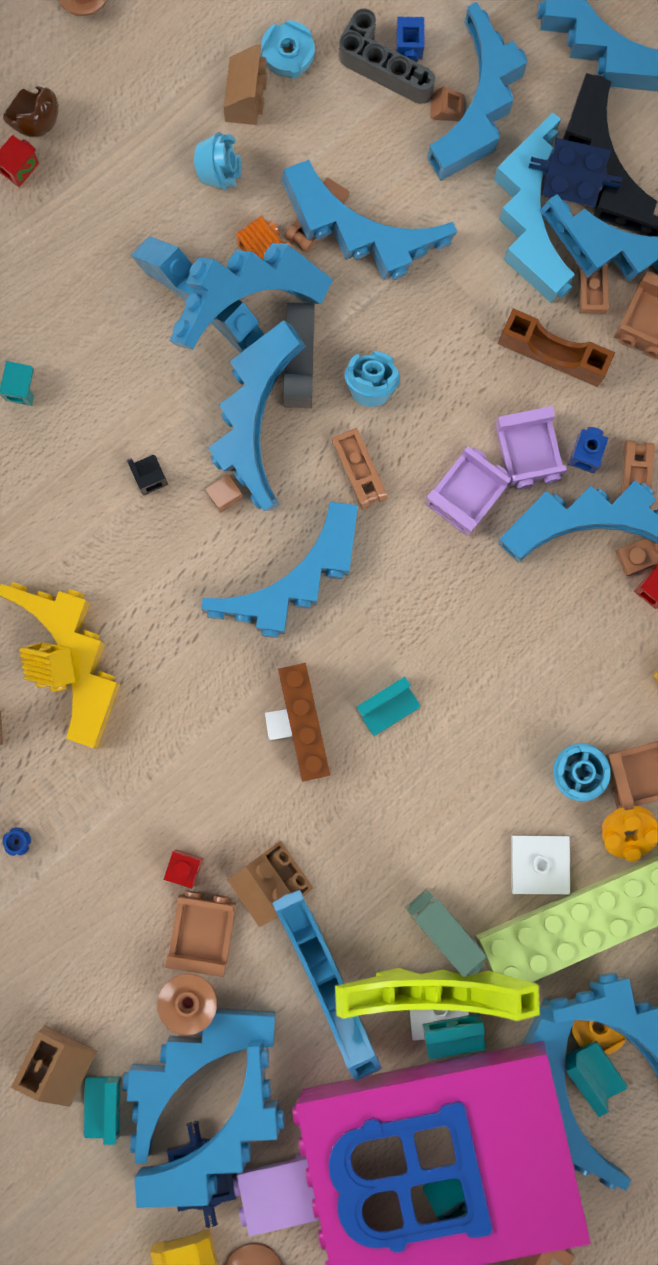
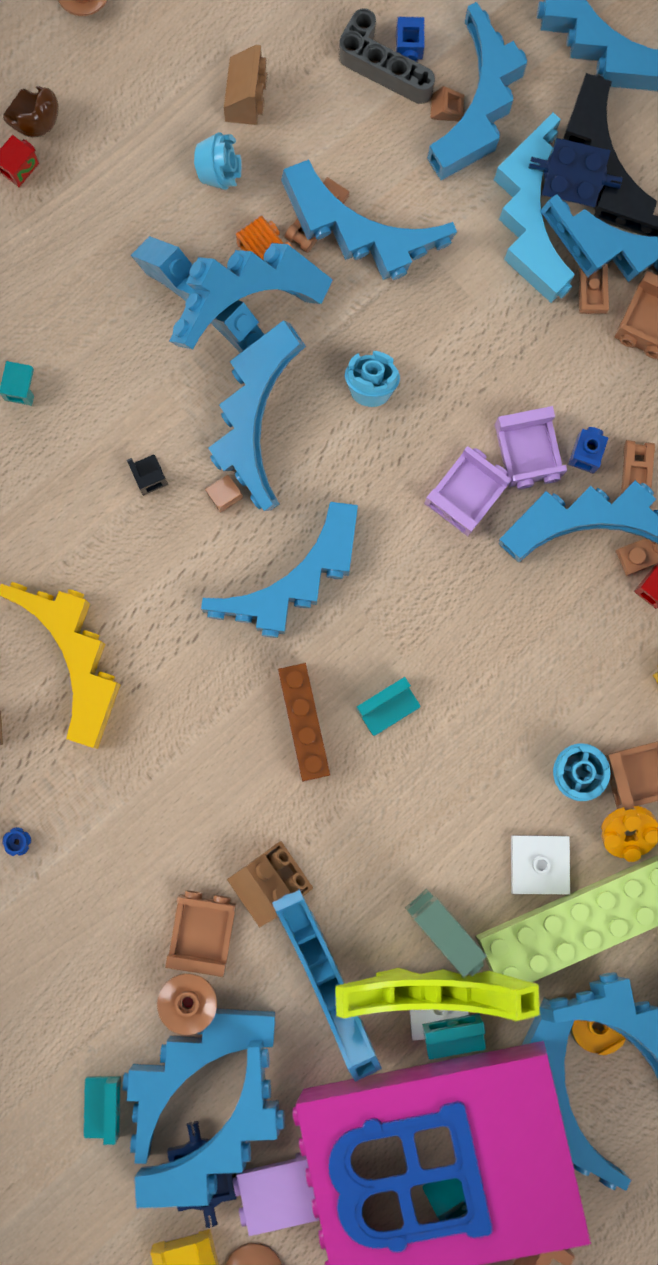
(48, 665): yellow brick -> none
(53, 1068): medium nougat slope -> none
(183, 869): red brick -> none
(278, 725): white slope -> none
(291, 63): medium azure plate -> none
(299, 371): dark grey beam -> none
(358, 467): nougat plate -> none
(580, 360): dark orange arch -> none
(595, 1076): teal panel -> none

